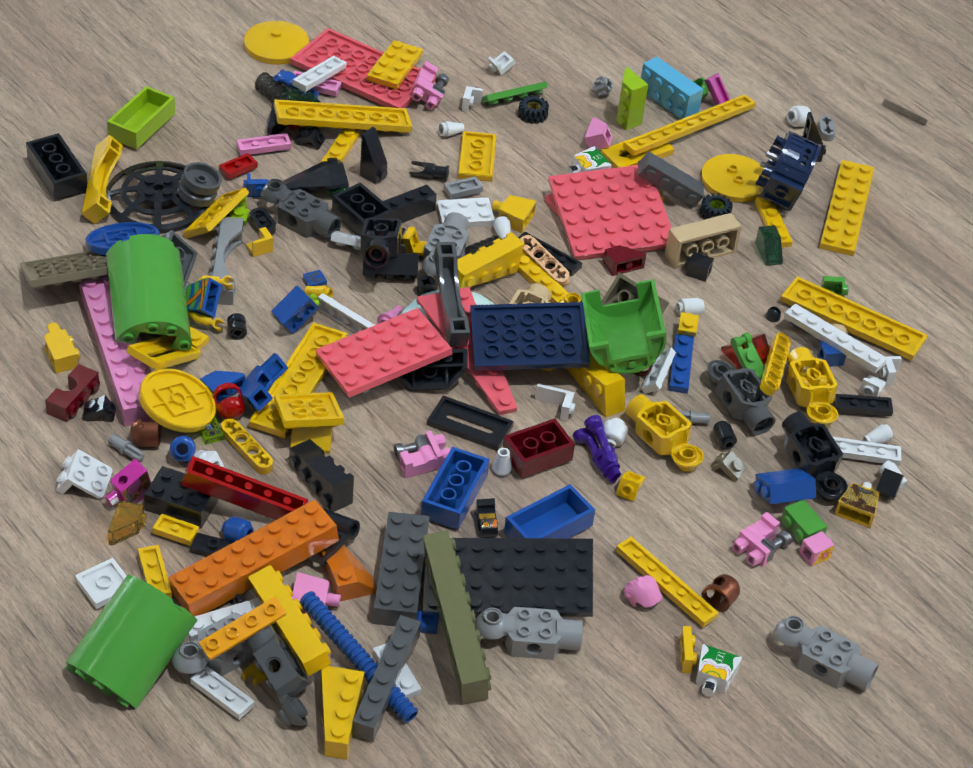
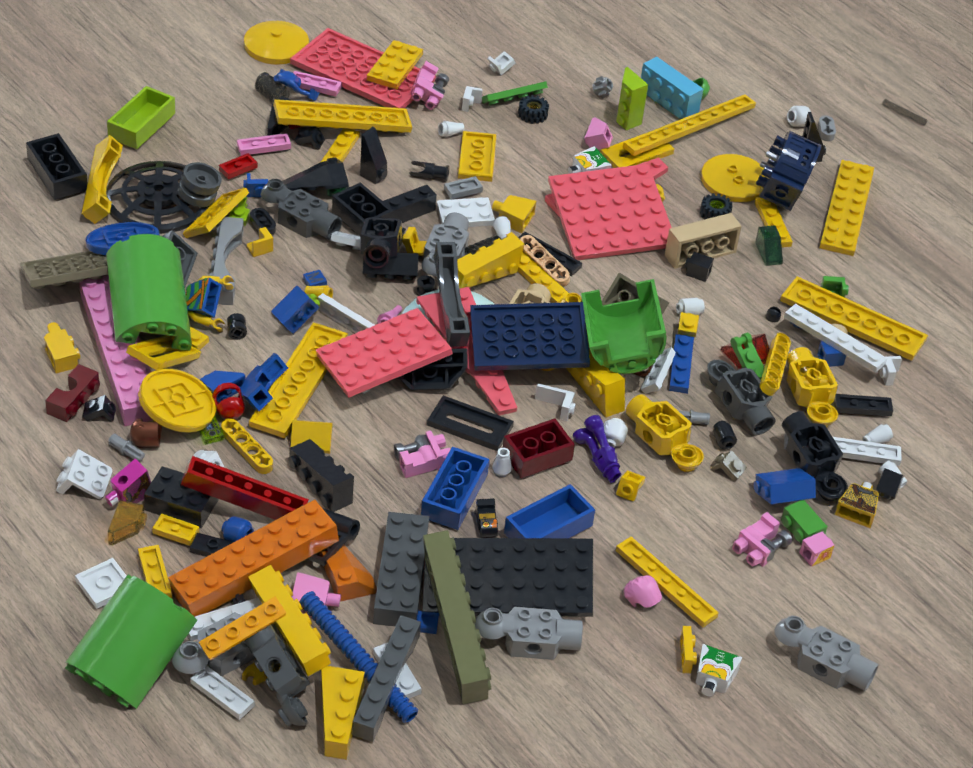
(182, 448): blue head -> none
(295, 95): clear green plate -> none
(308, 410): yellow plate -> none
(319, 73): white plate -> none
(623, 260): dark red slope -> none
(670, 179): dark grey brick -> none
(717, 89): dark pink tile -> none
(724, 586): copper helmet -> none
(872, 386): white bracket -> none

